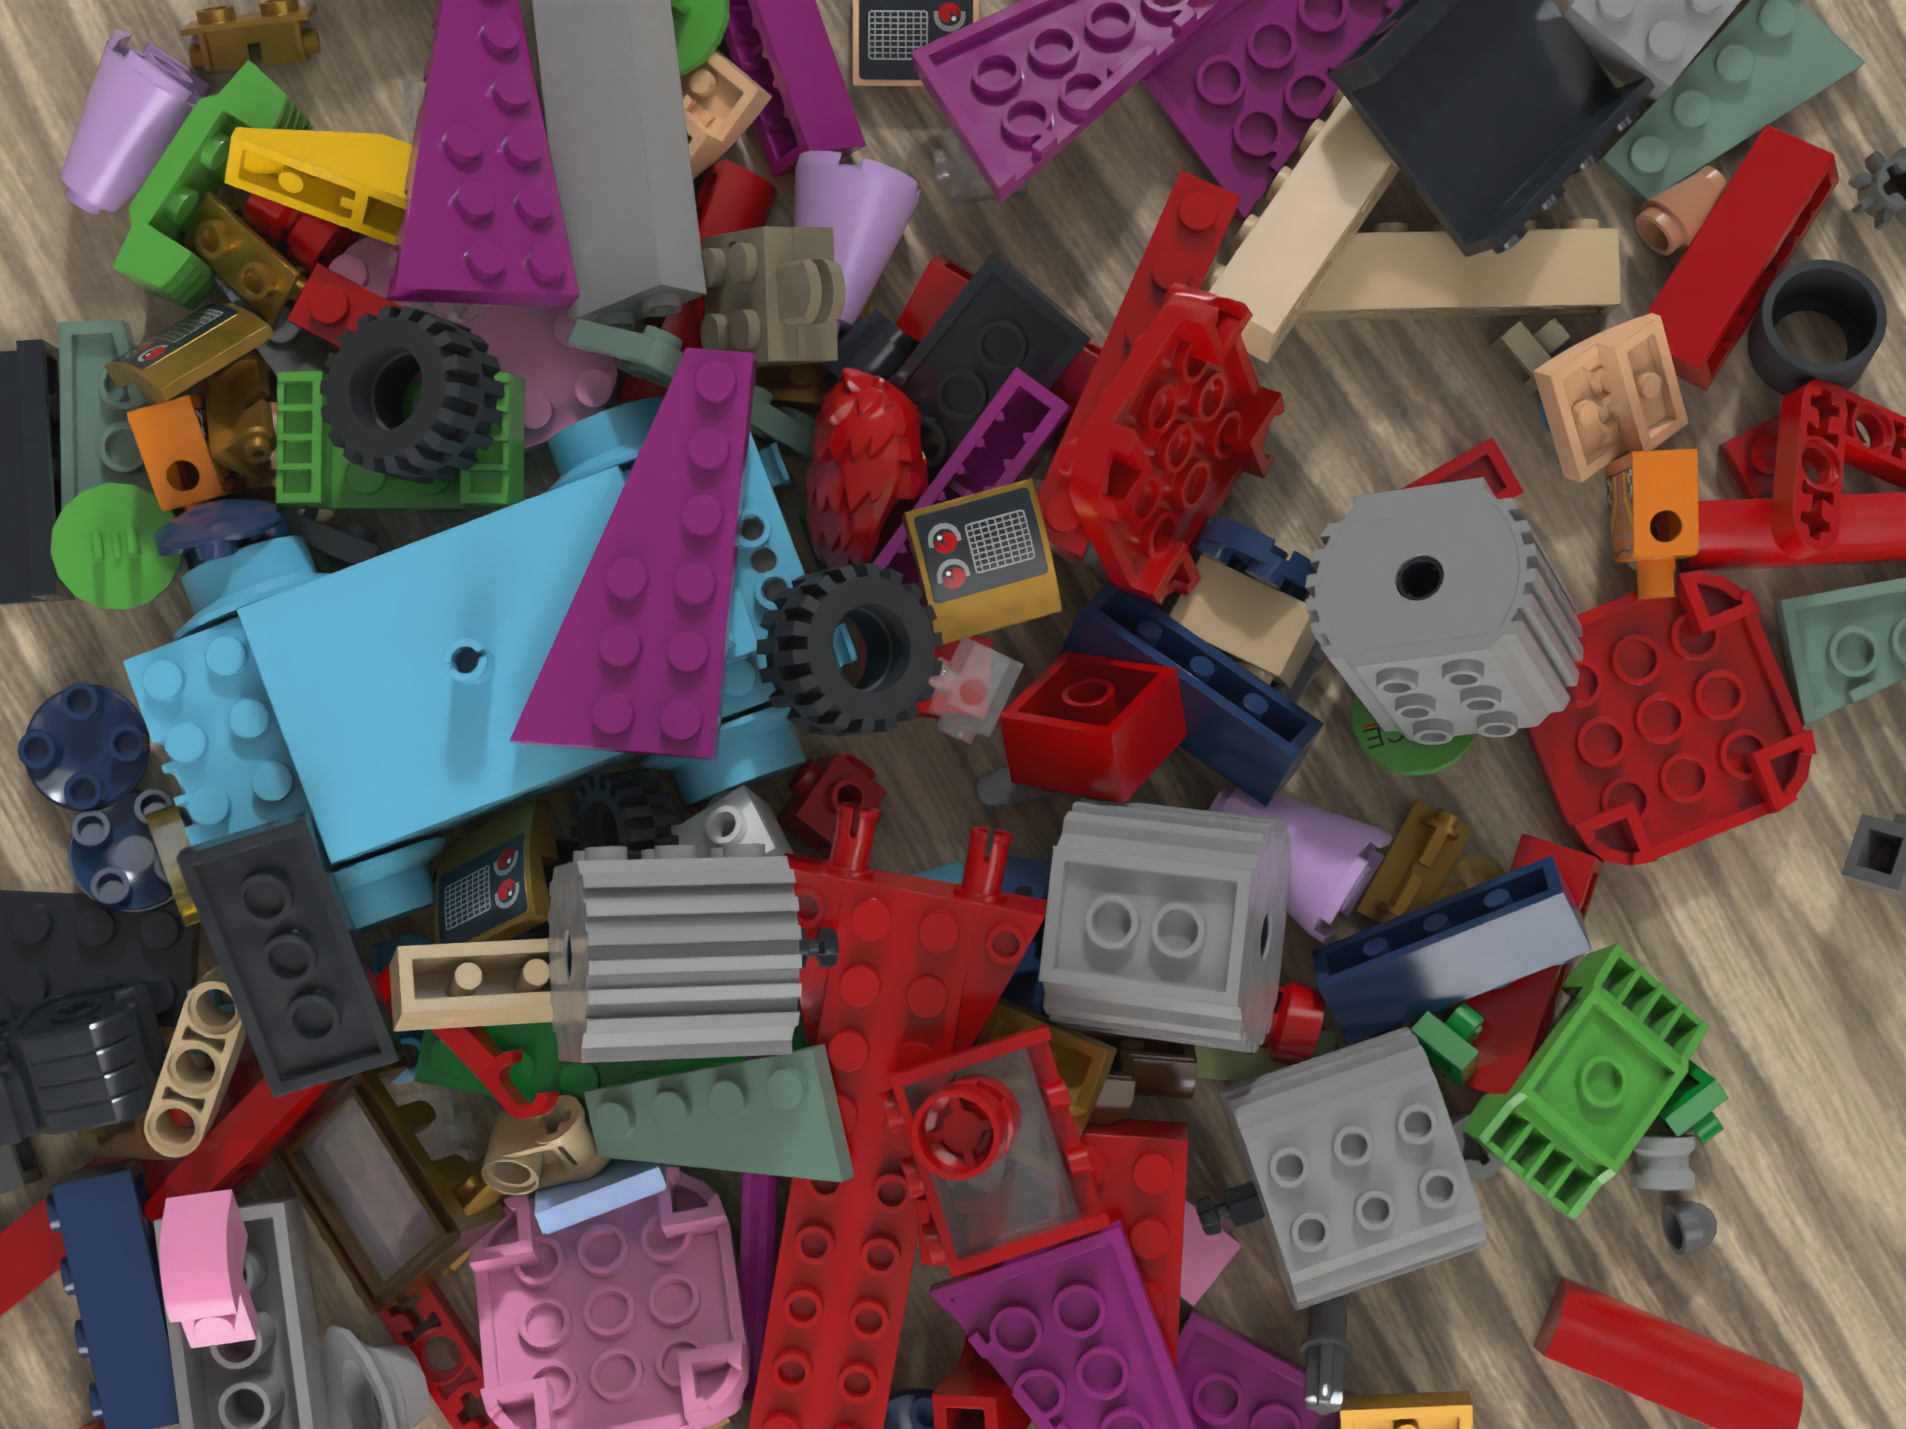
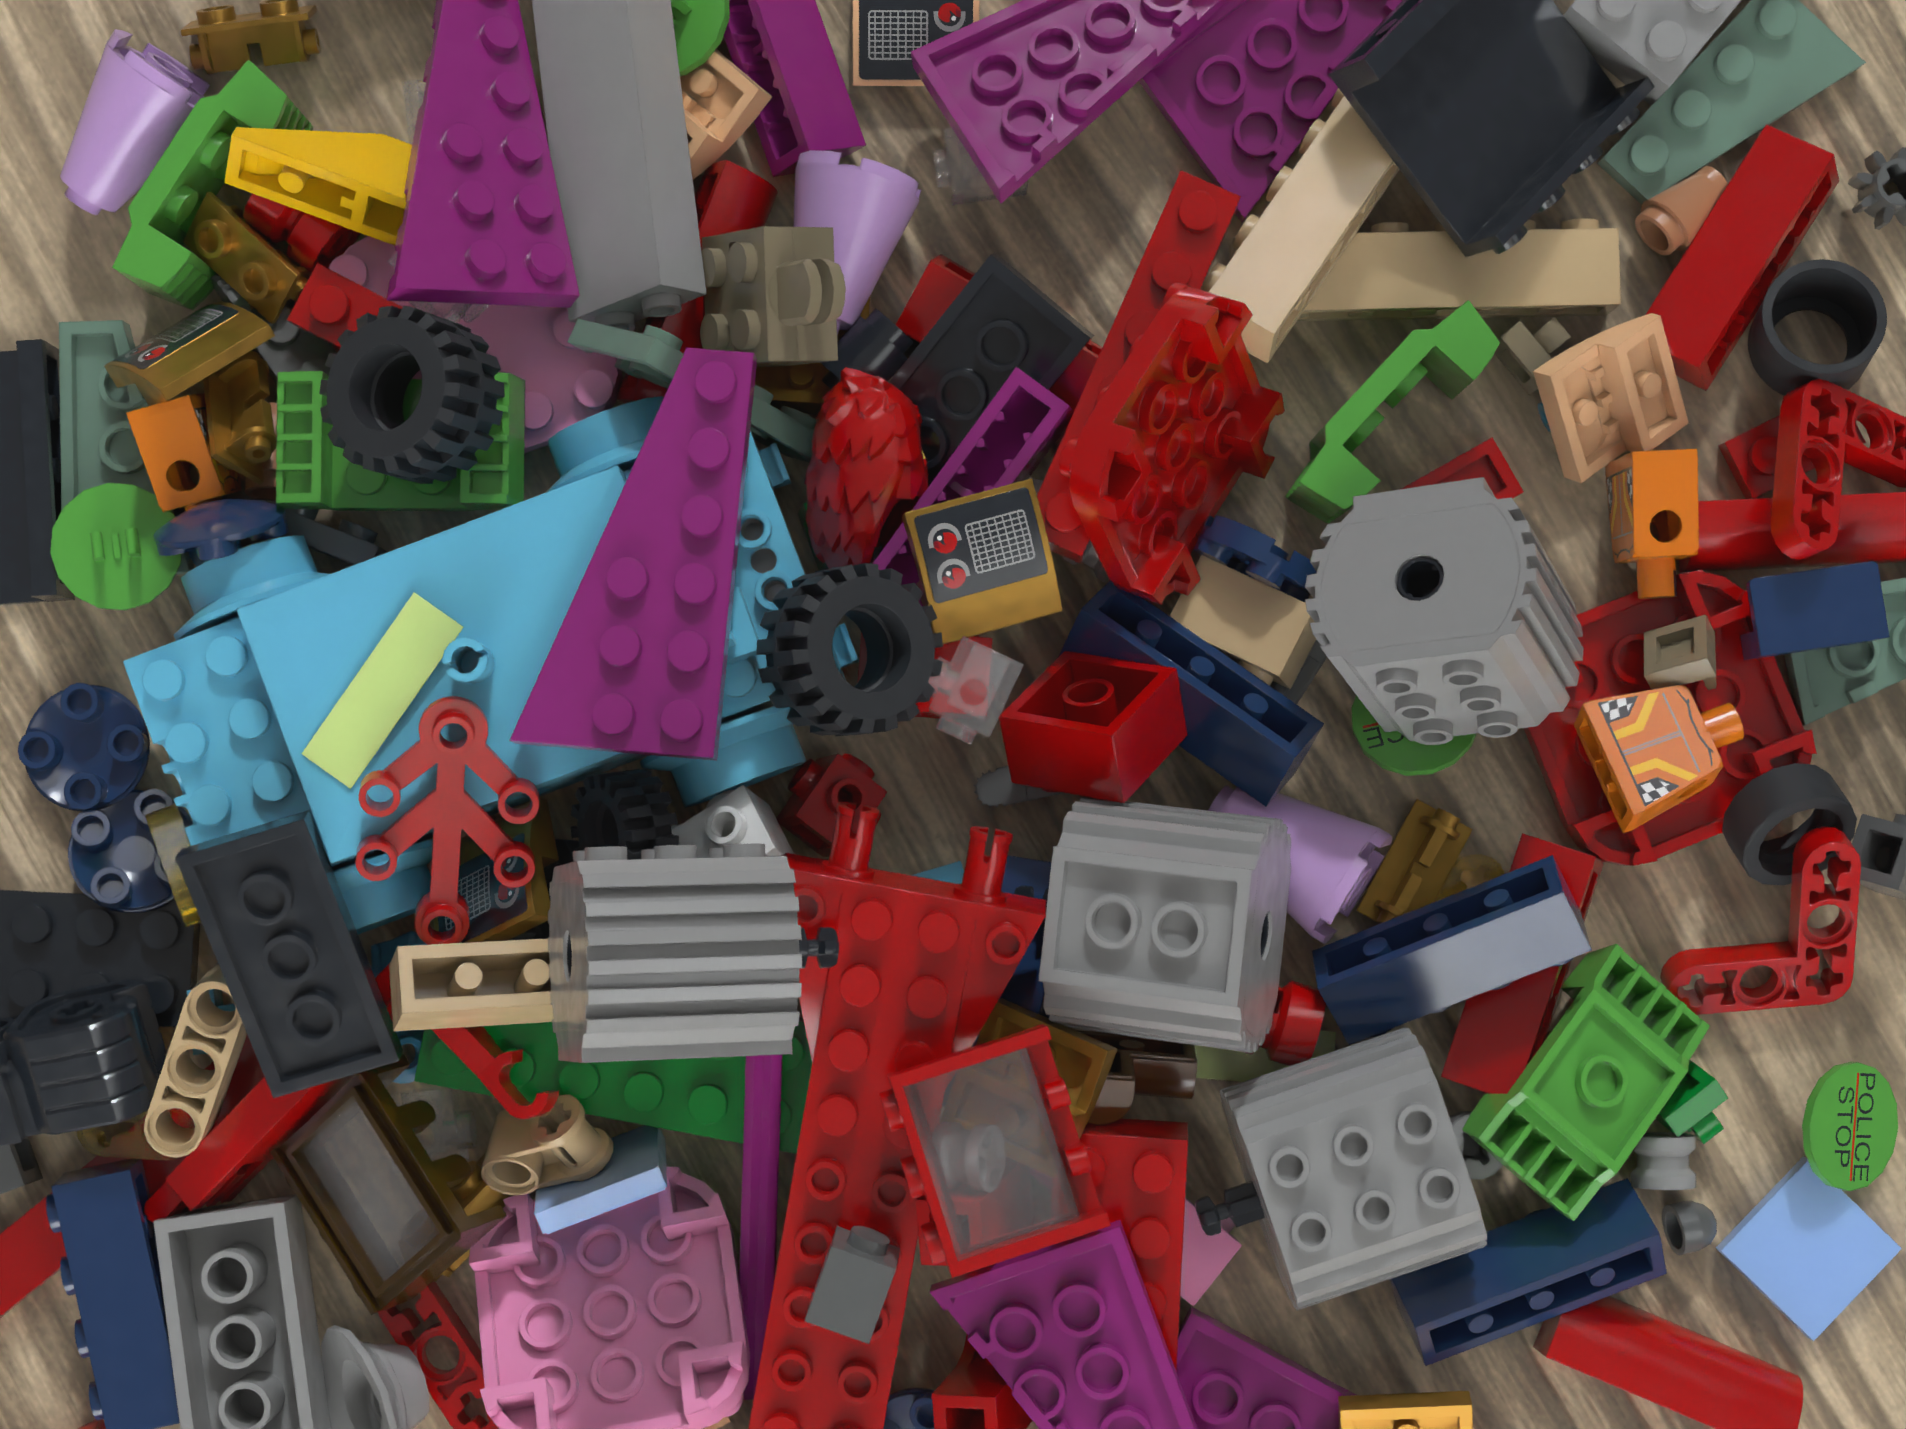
(203, 1269): bright pink brick -> none
(382, 690): none -> yellowish green sticker
(448, 811): none -> red plant
(732, 1116): sand green wing -> none
(853, 1282): none -> dark grey brick
(966, 1127): red wheel -> none
(1326, 1355): dark grey axle -> none
(1447, 355): none -> bright green plate
(1450, 1043): green tile -> none
(1530, 1273): none -> dark blue brick
(1654, 749): none -> orange torso
(1680, 654): none -> dark tan tile
(1774, 798): none -> black tyre
(1792, 959): none -> red beam
(1808, 1249): none -> light blue tile
(1815, 610): none -> dark blue panel
(1850, 1126): none -> bright green piece

